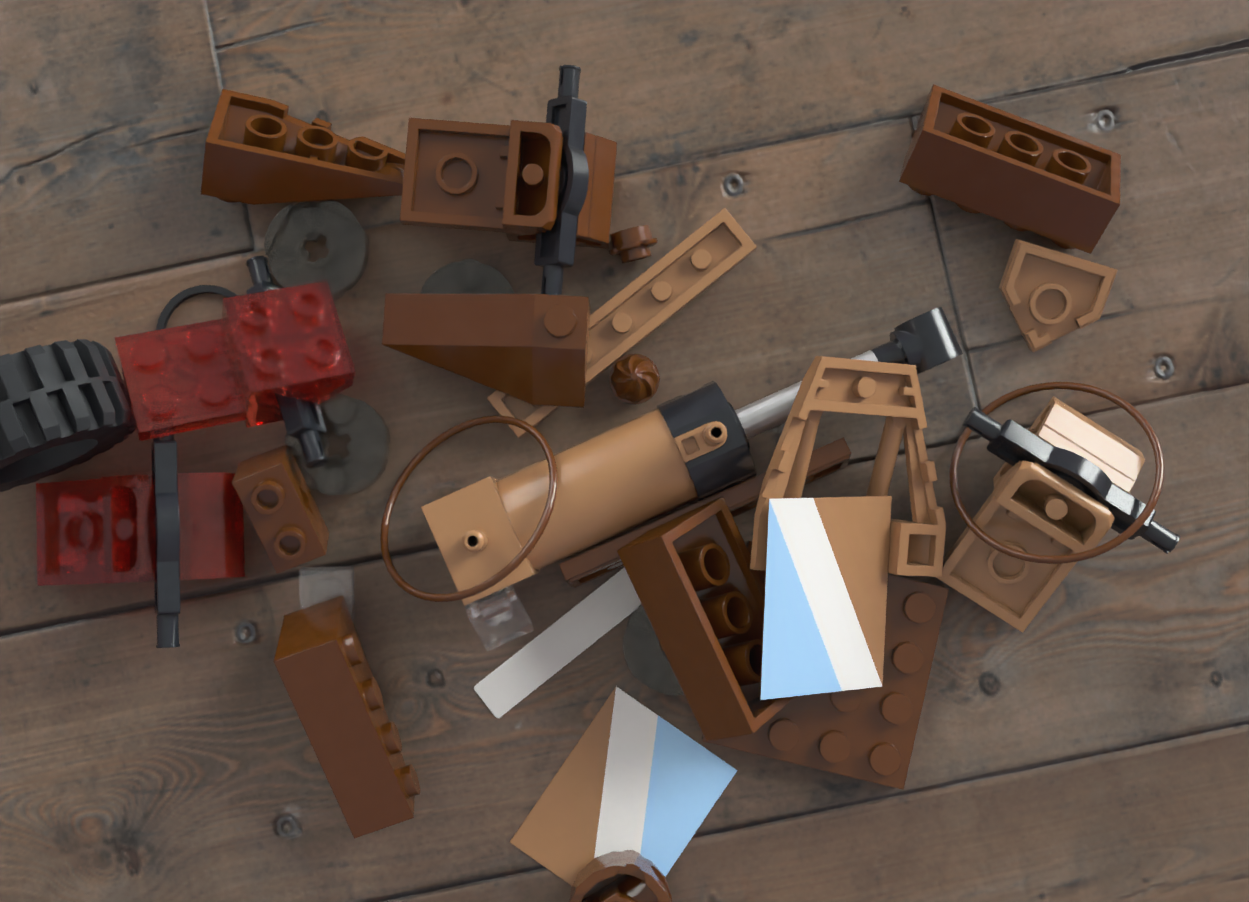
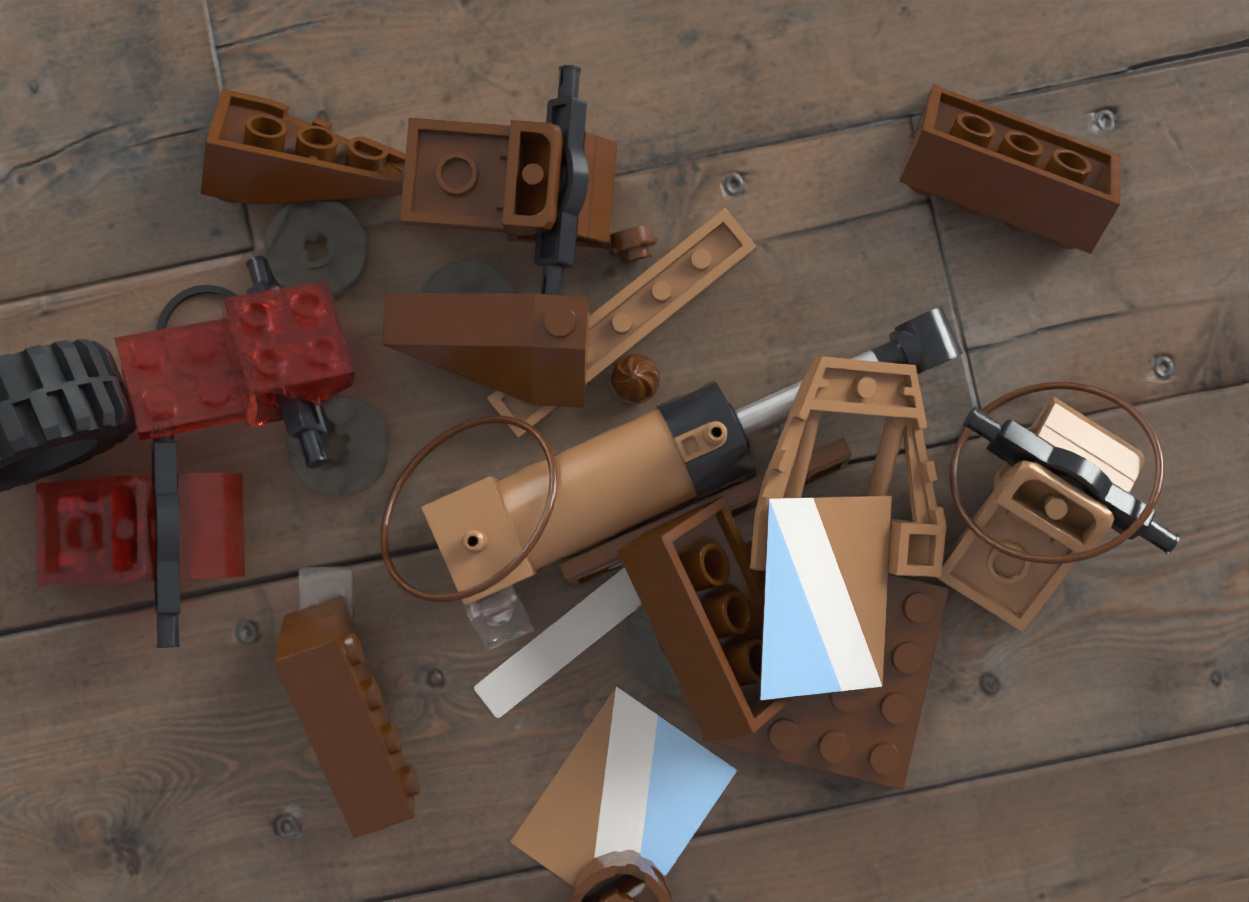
(281, 508): reddish brown brick -> none
(1052, 292): medium nougat plate -> none

